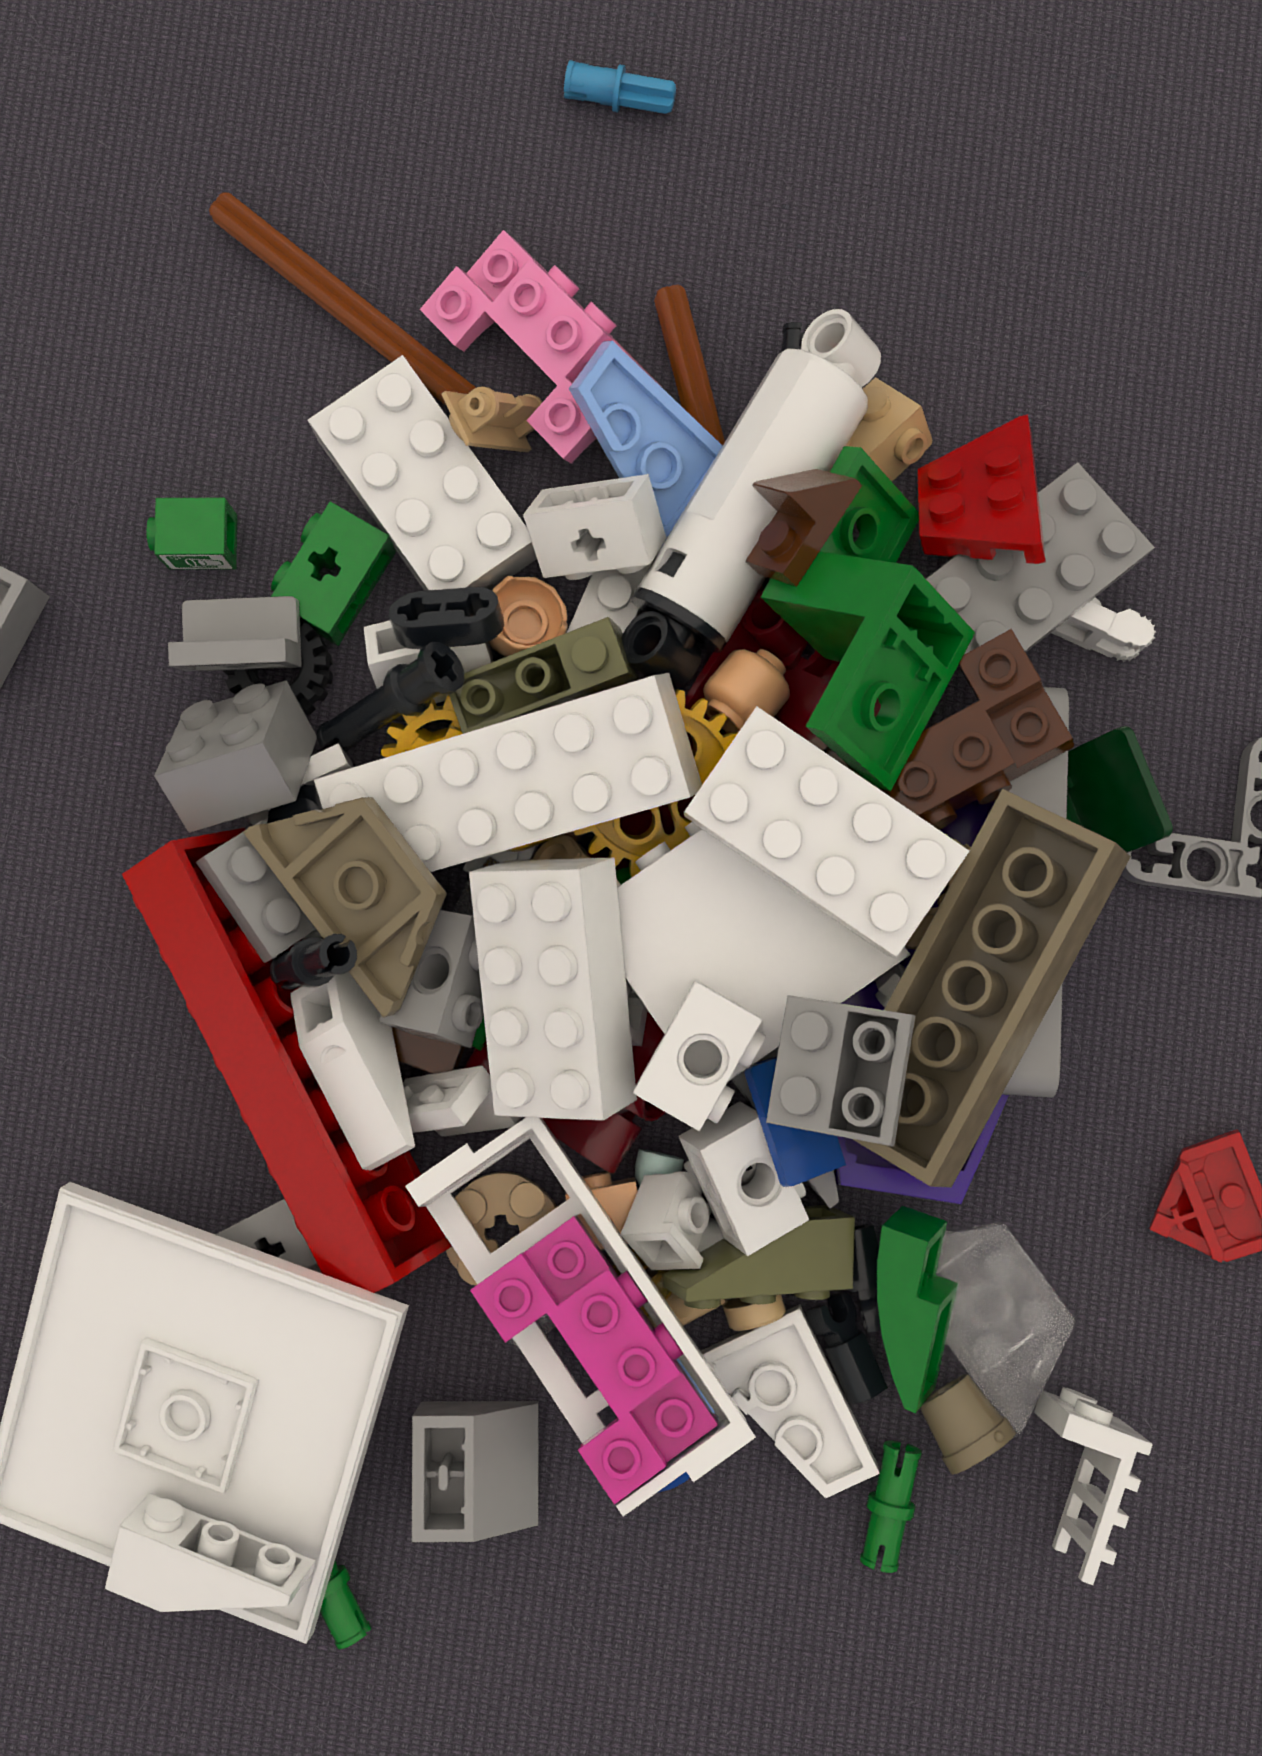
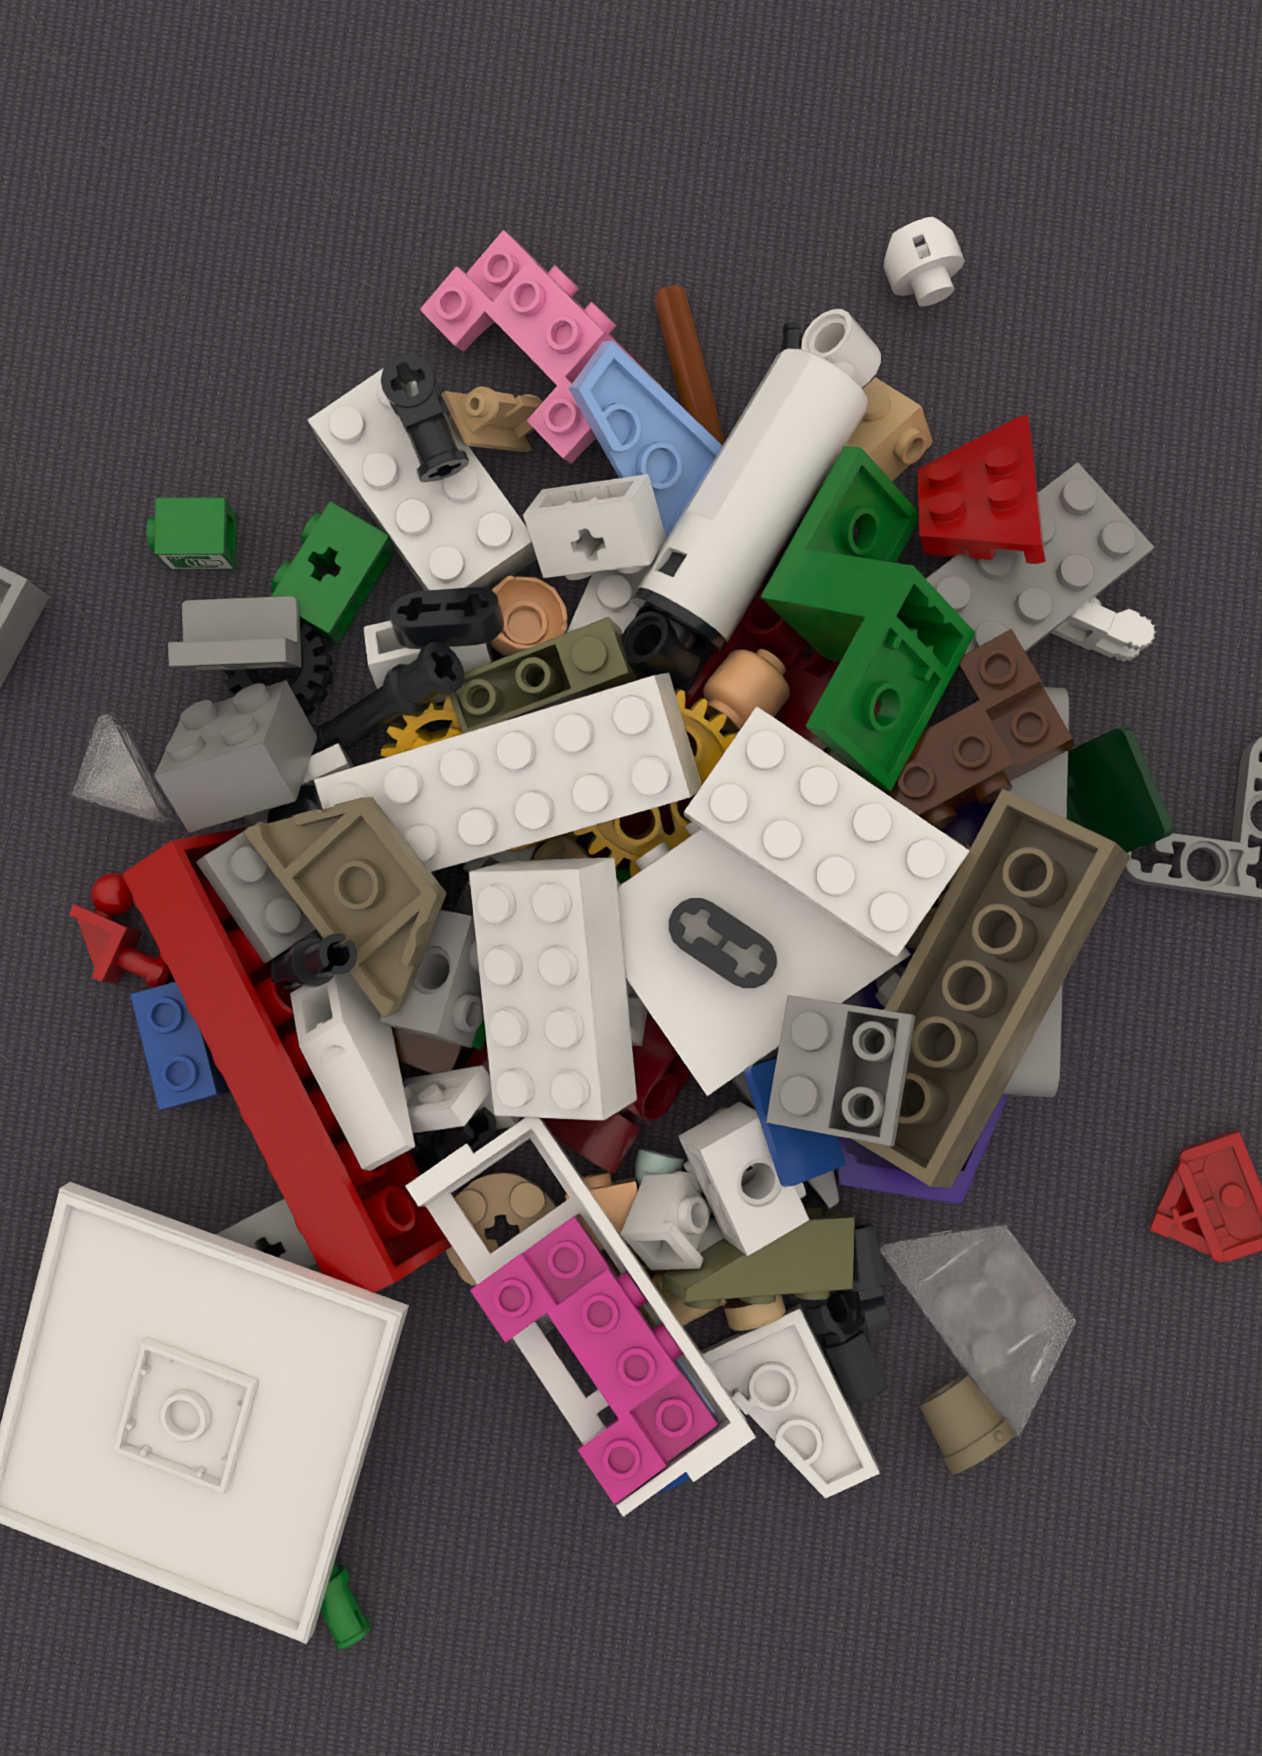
(114, 942): none -> red piece
(117, 776): none -> clear slope
(175, 1049): none -> blue brick
(194, 1563): white slope -> none
(334, 295): dark orange axle -> none
(422, 417): none -> black connector
(449, 1140): none -> black axle
(474, 1469): light grey slope -> none
(618, 88): dark azure axle -> none
(668, 1080): white brick -> none
(731, 930): none -> black beam
(806, 515): reddish brown slope -> none
(890, 1506): green pin -> none
(913, 1302): green slope -> none
(924, 268): none -> white piece
(1110, 1449): white plate -> none

